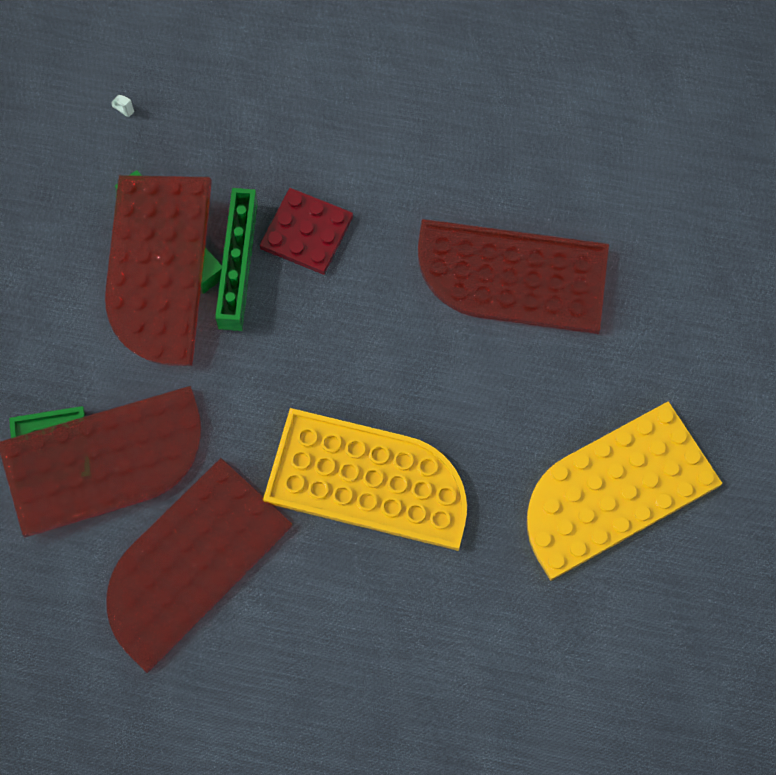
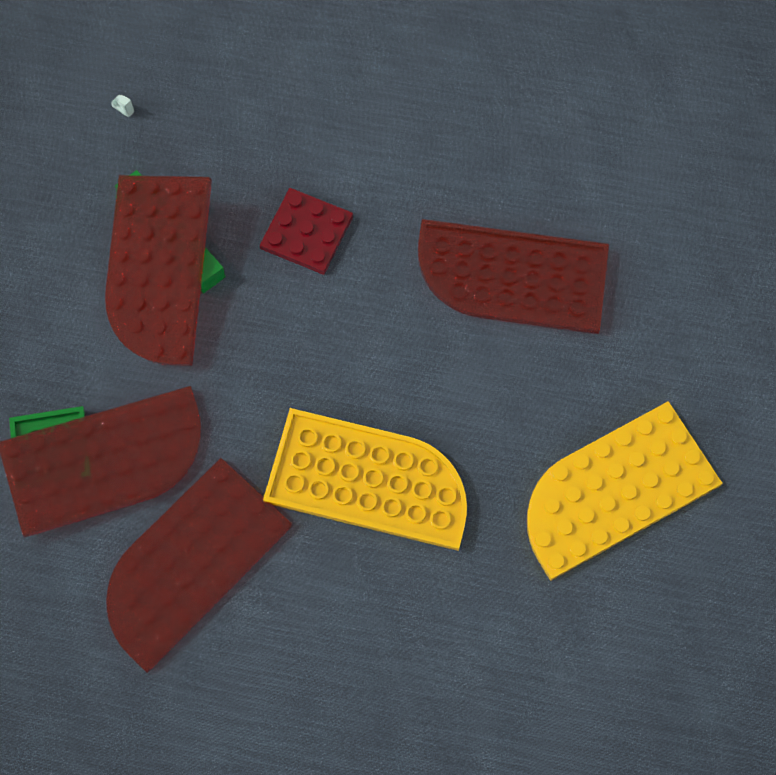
(236, 259): green brick -> none

